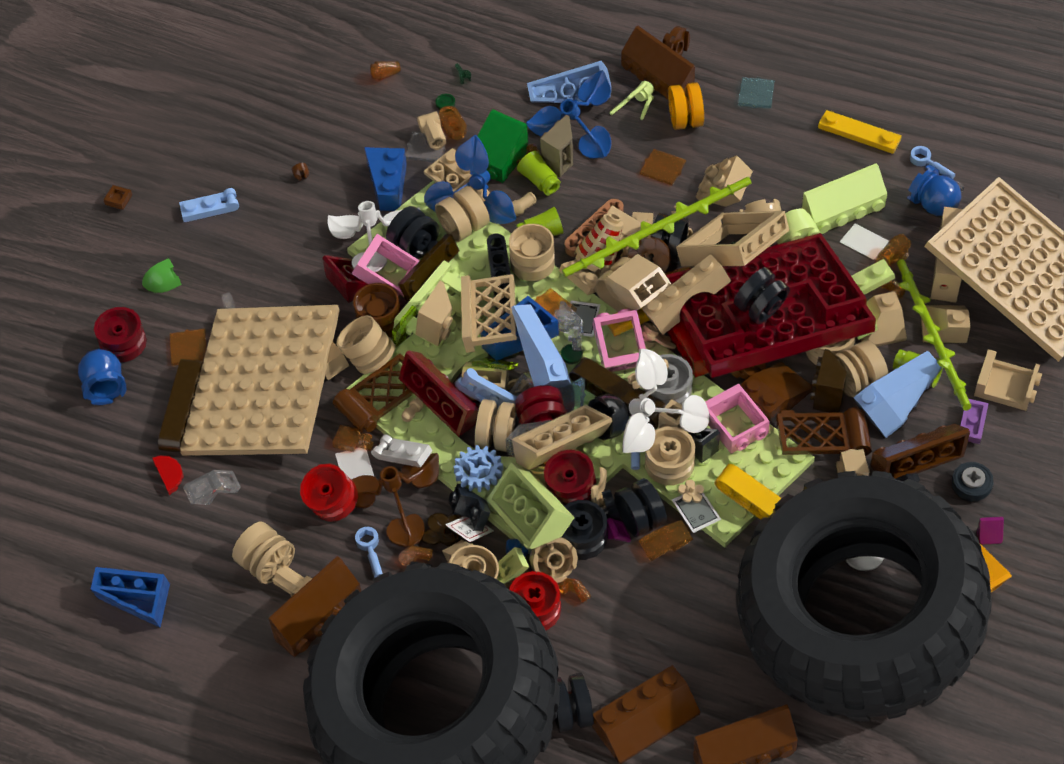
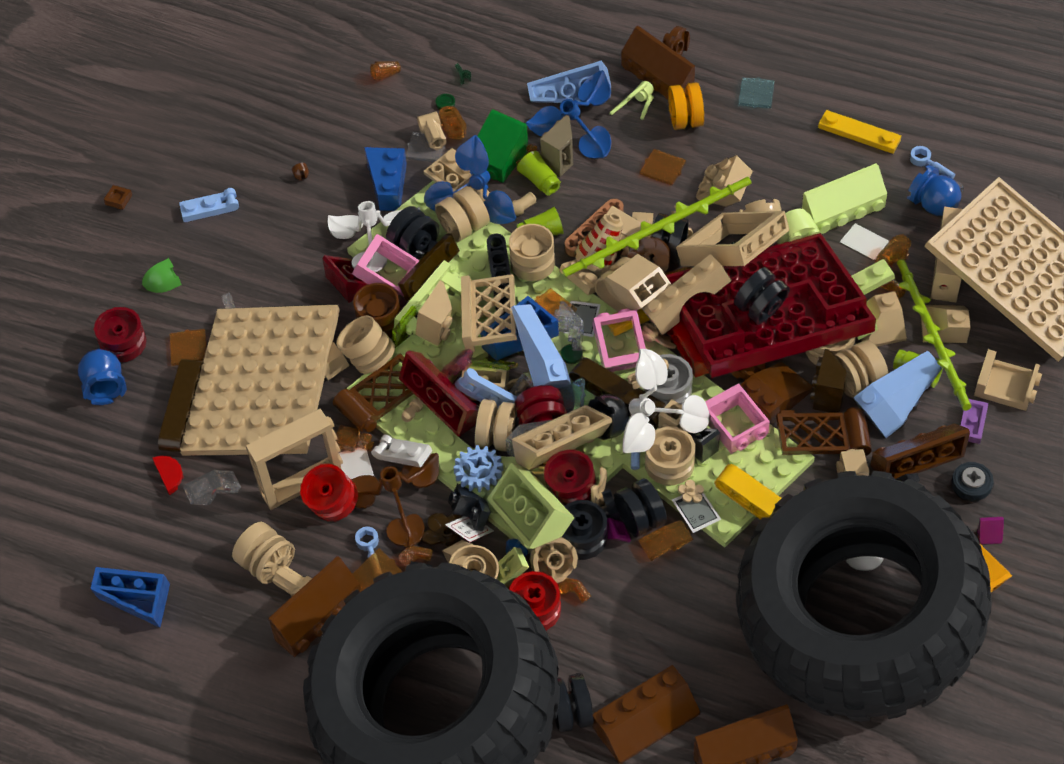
(284, 440): none -> tan window
(374, 566): none -> clear orange piece
(459, 362): none -> clear pink slope

